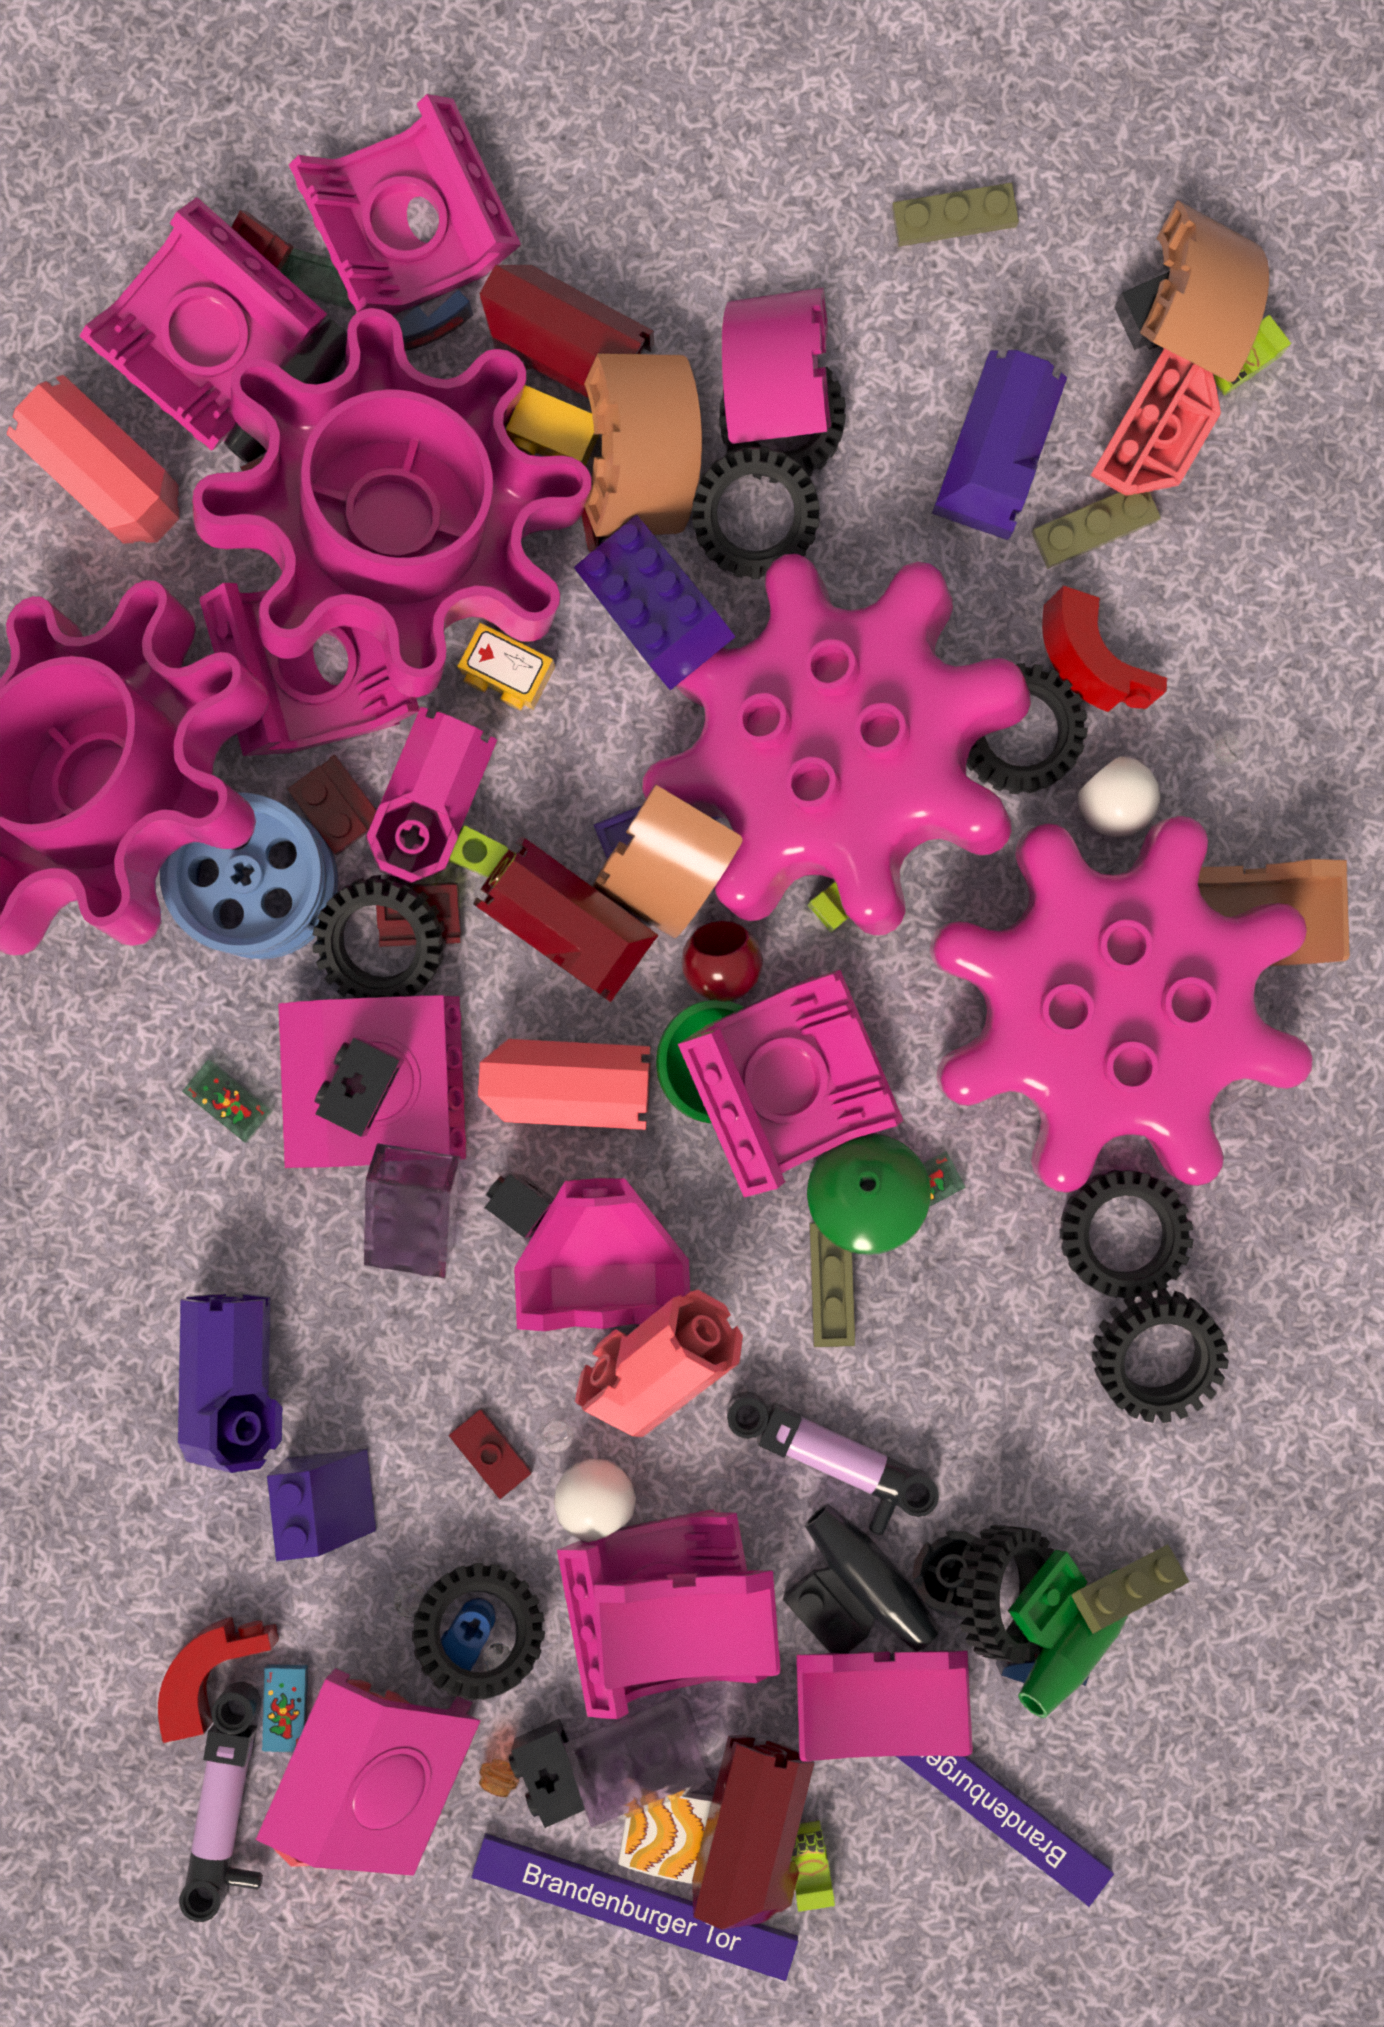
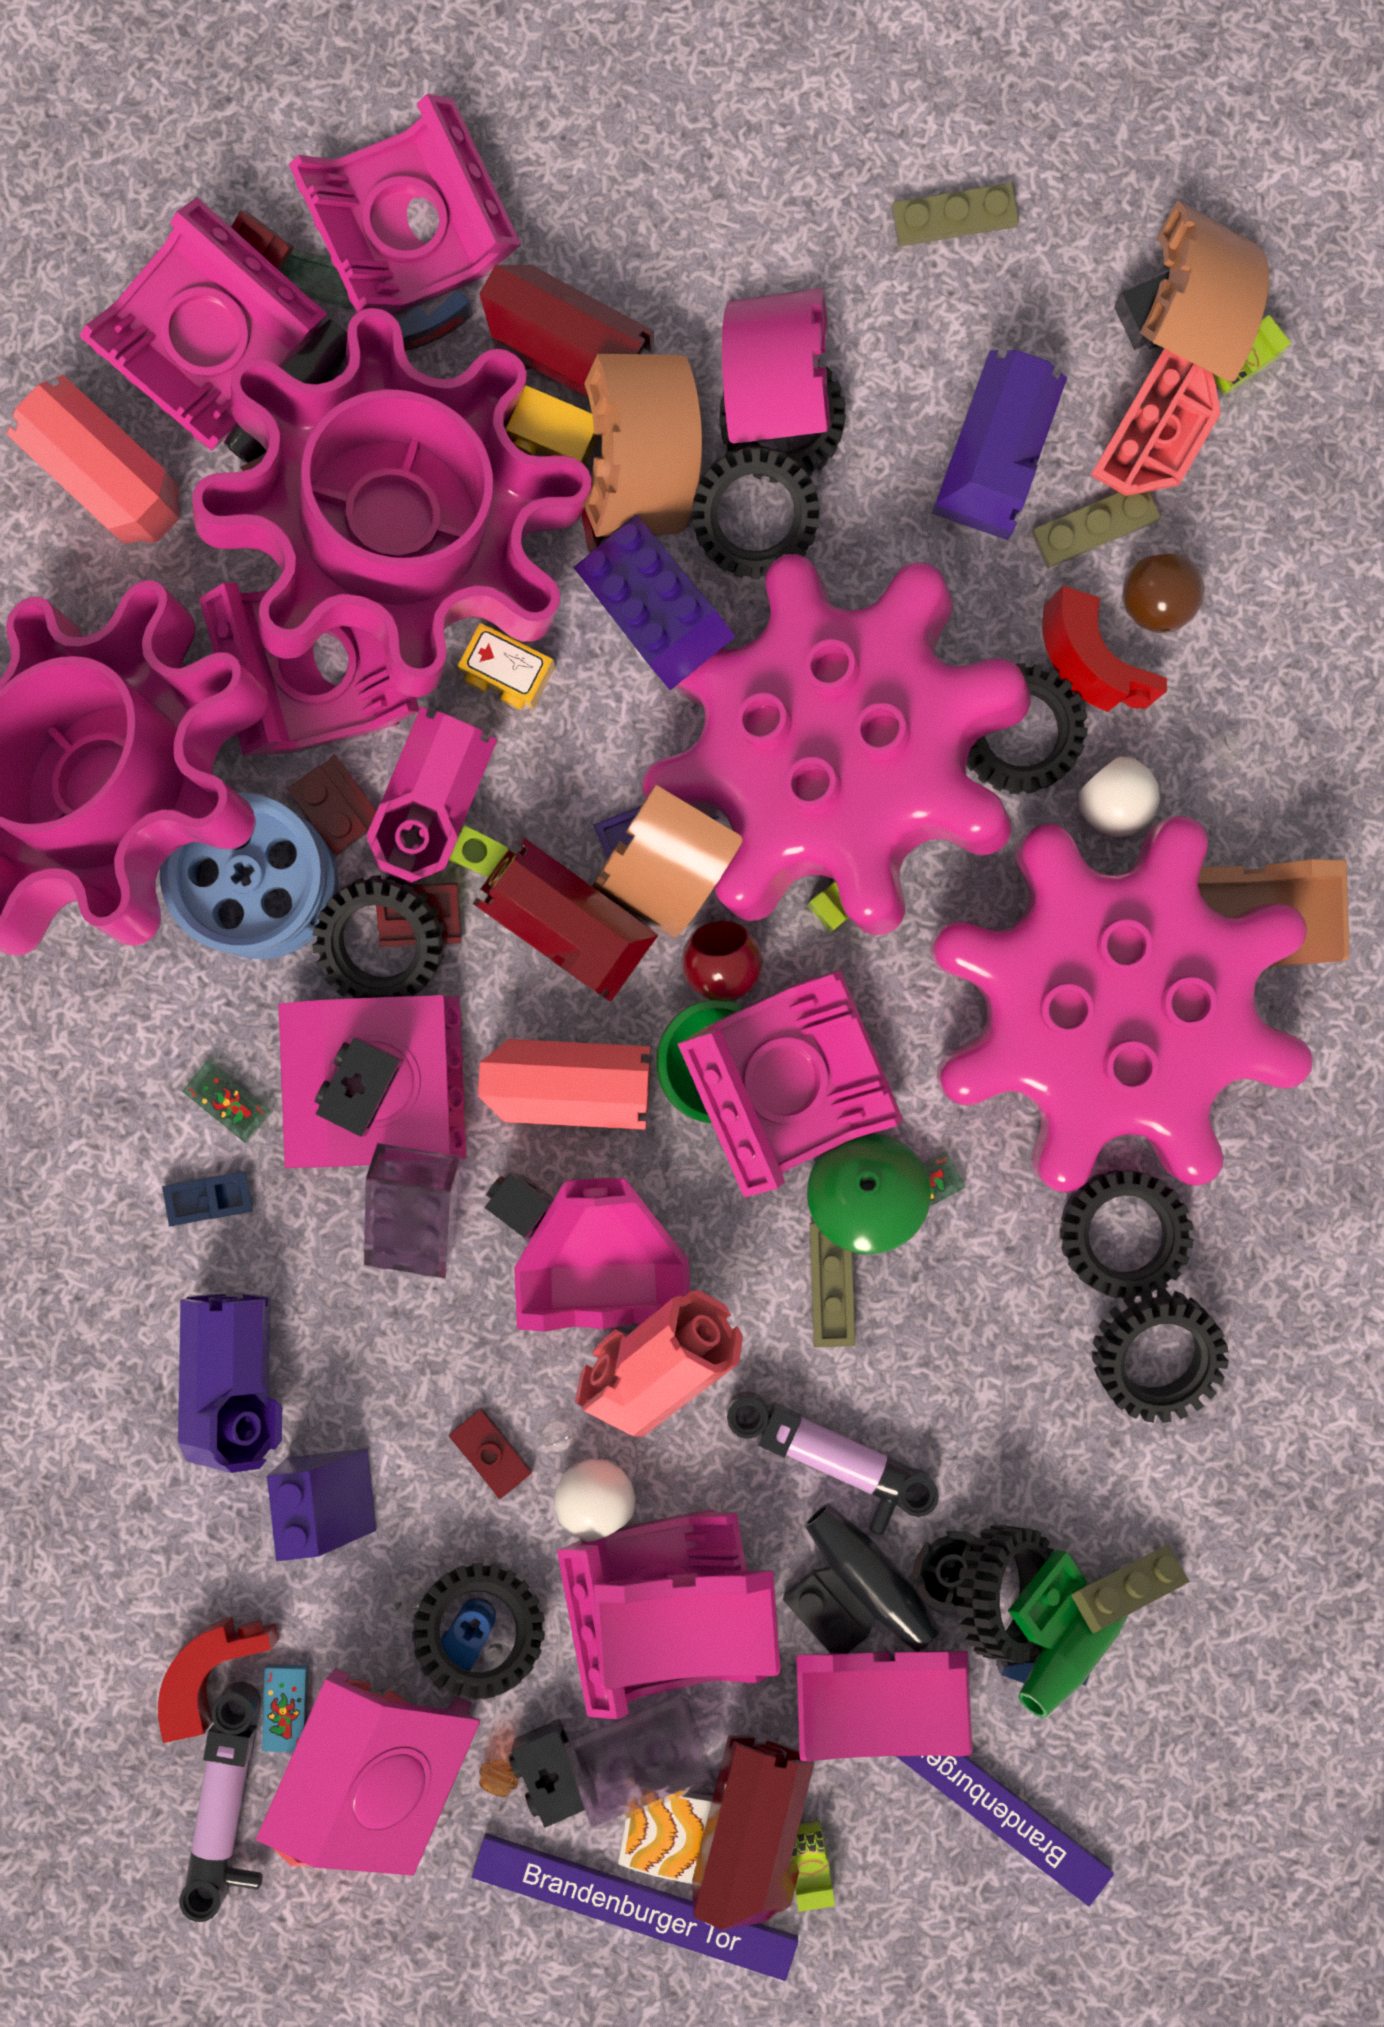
(207, 1198): none -> dark blue slope
(1163, 592): none -> reddish brown helmet

